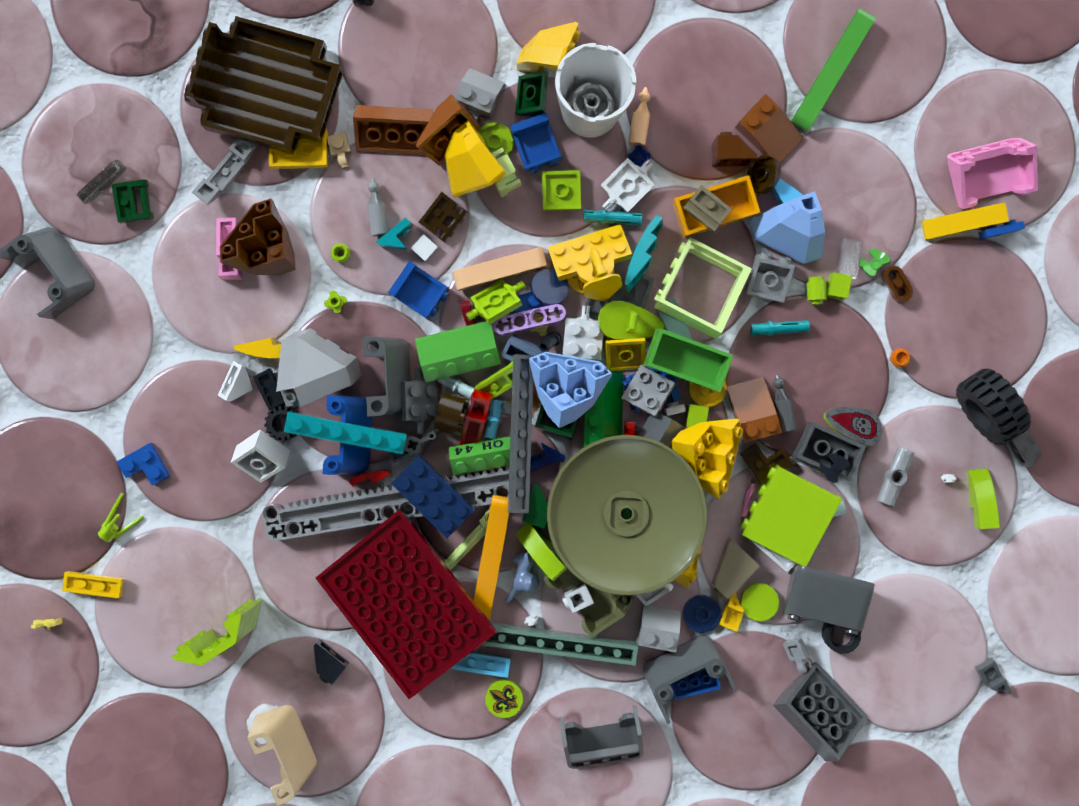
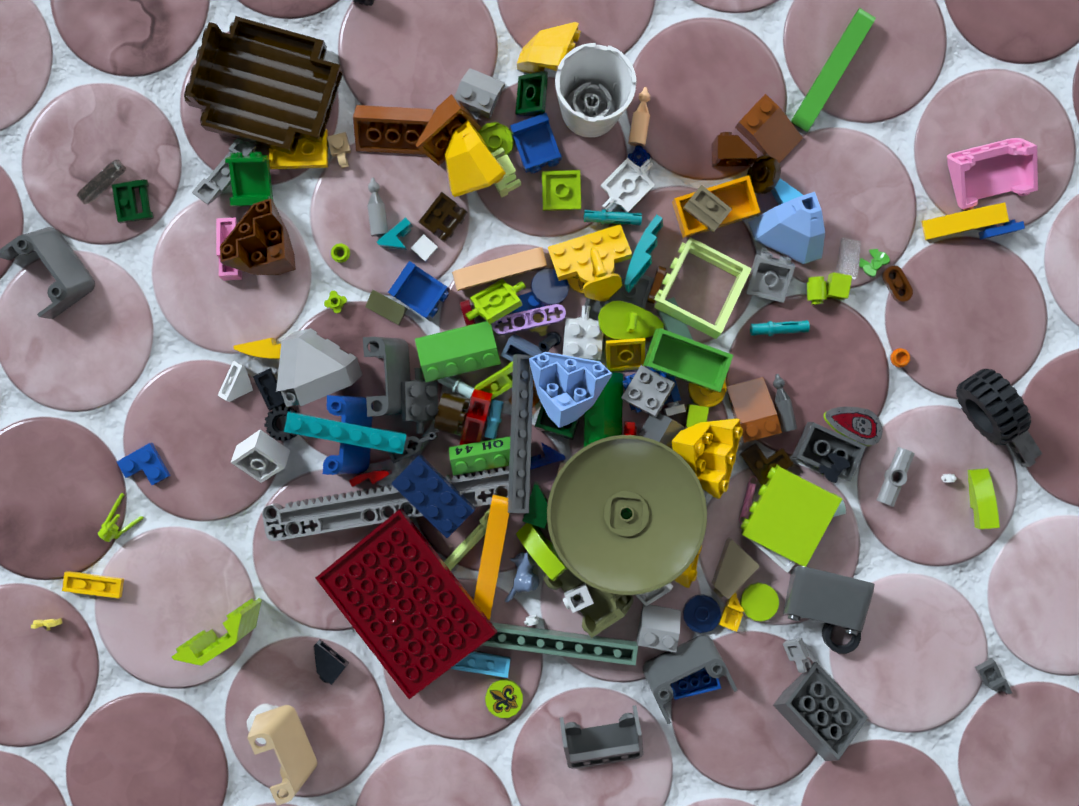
(249, 178): none -> green panel
(386, 307): none -> olive slope
(658, 279): none -> reddish brown plate

